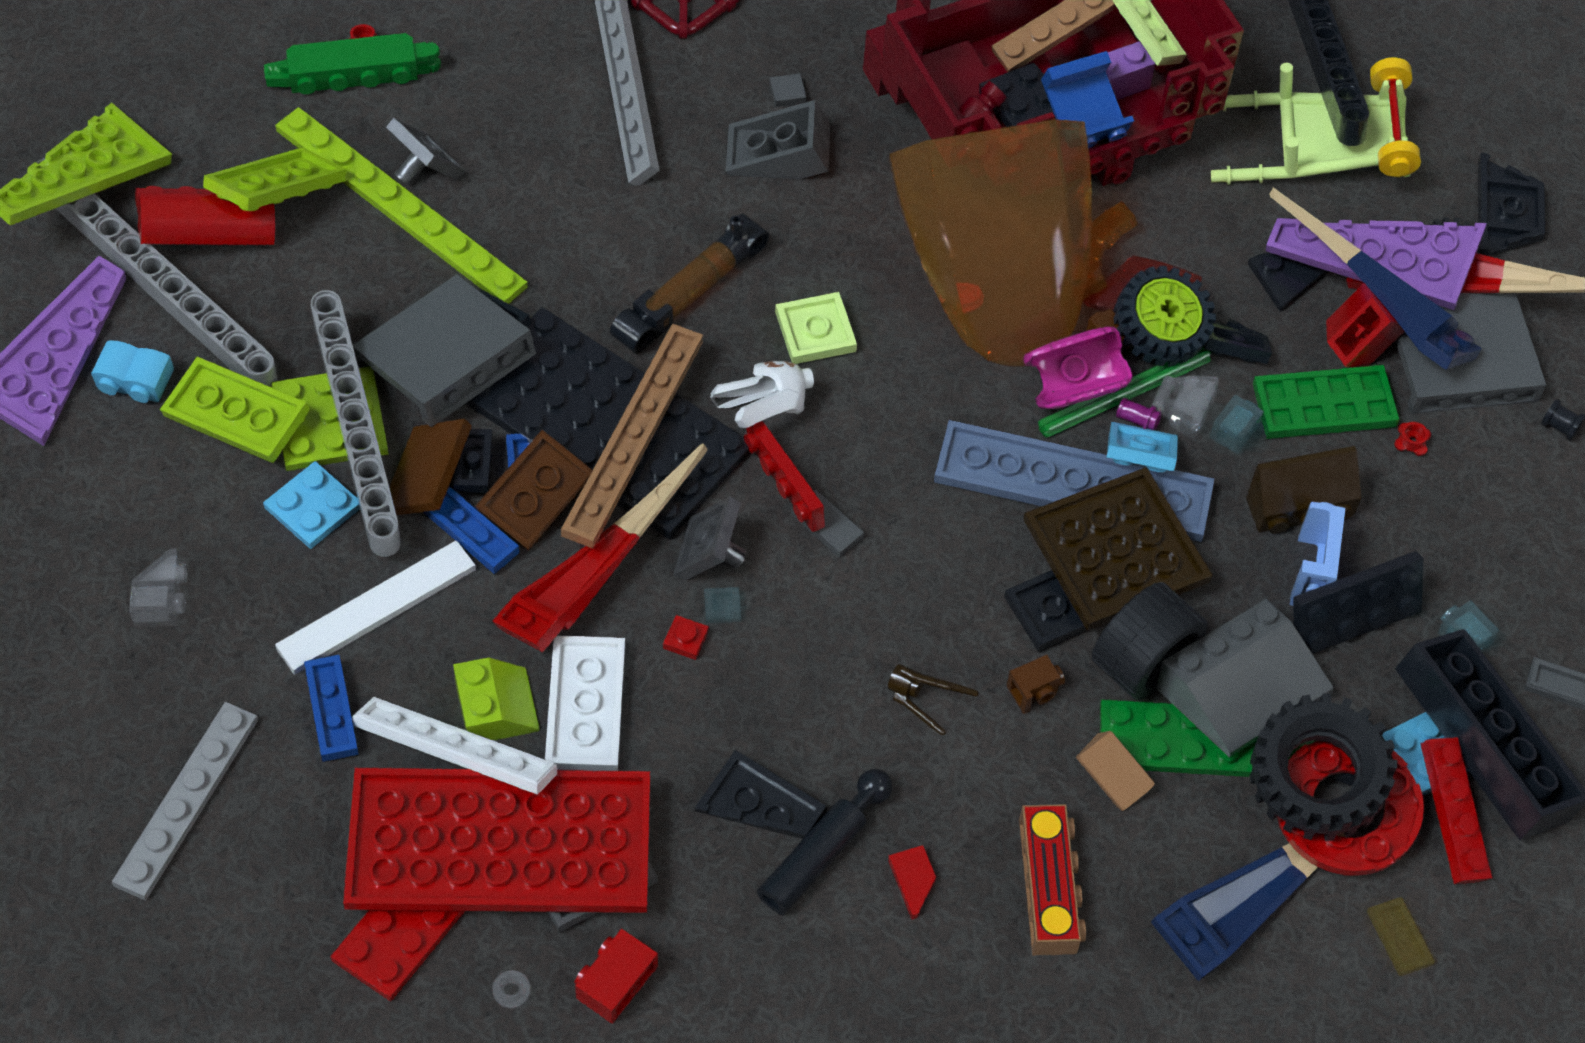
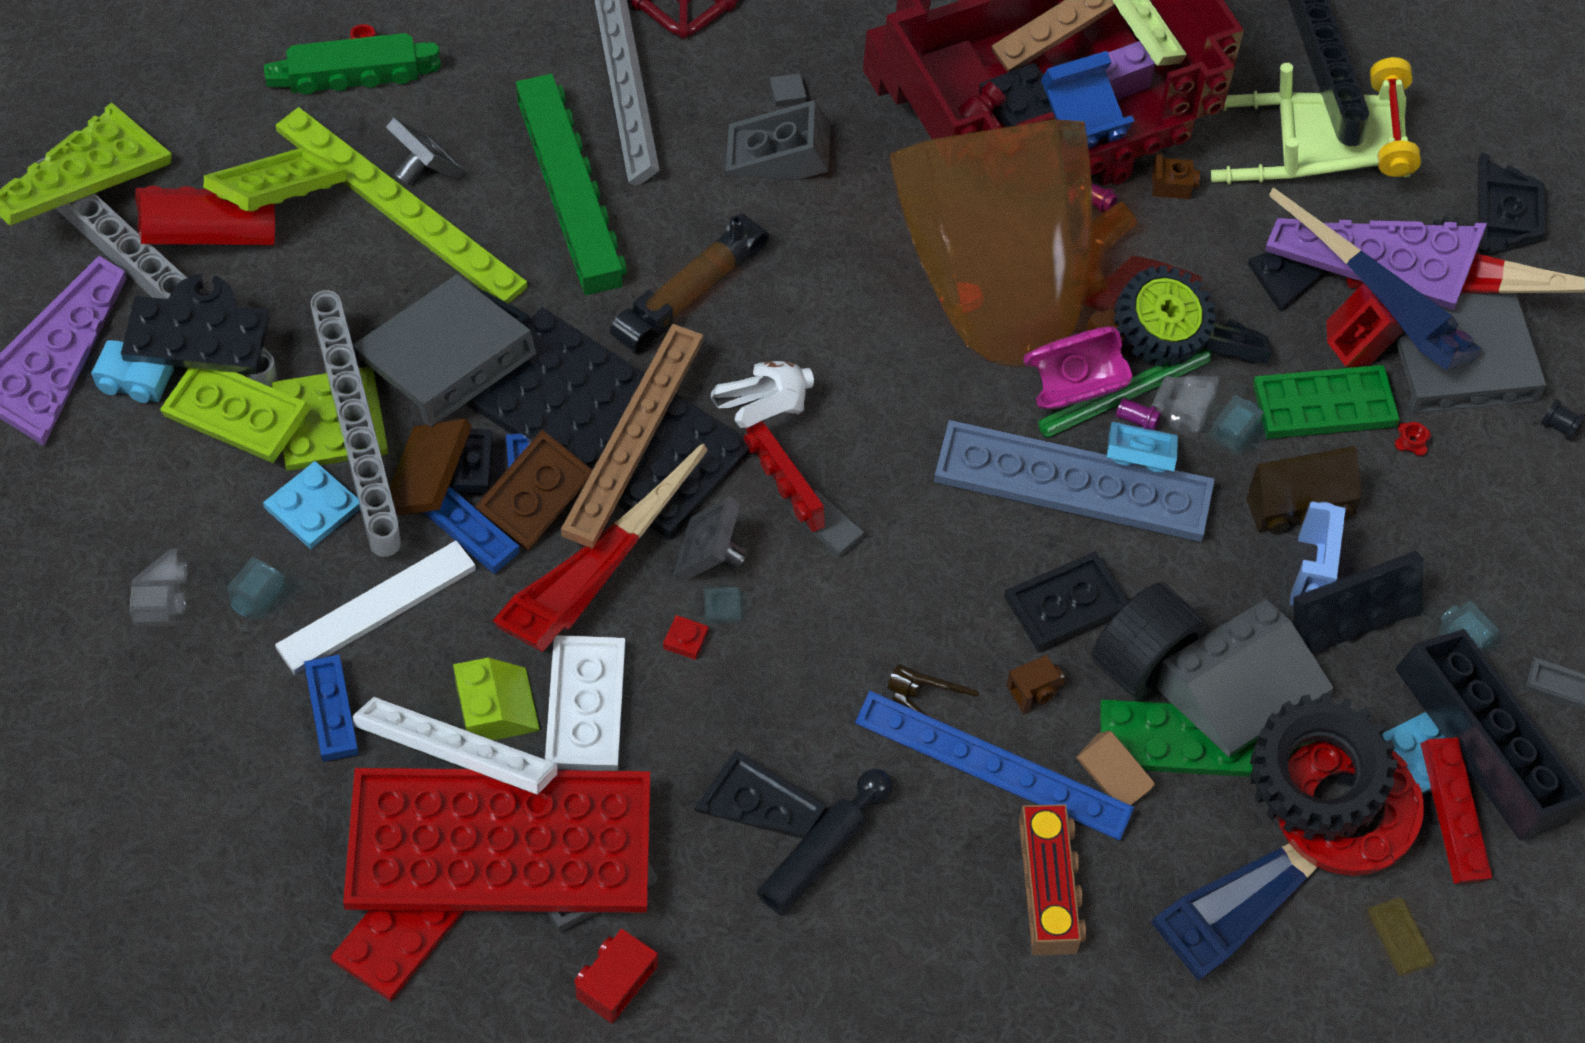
(184, 801): light grey plate -> none
(196, 329): none -> black plate
(255, 588): none -> clear light blue brick
(511, 978): clear plate -> none
(569, 184): none -> green brick
(815, 328): yellowish green plate -> none
(913, 876): red tile -> none
(993, 765): none -> blue tile
(1103, 198): none -> magenta pin
(1115, 544): dark brown plate -> none
(1174, 177): none -> reddish brown brick

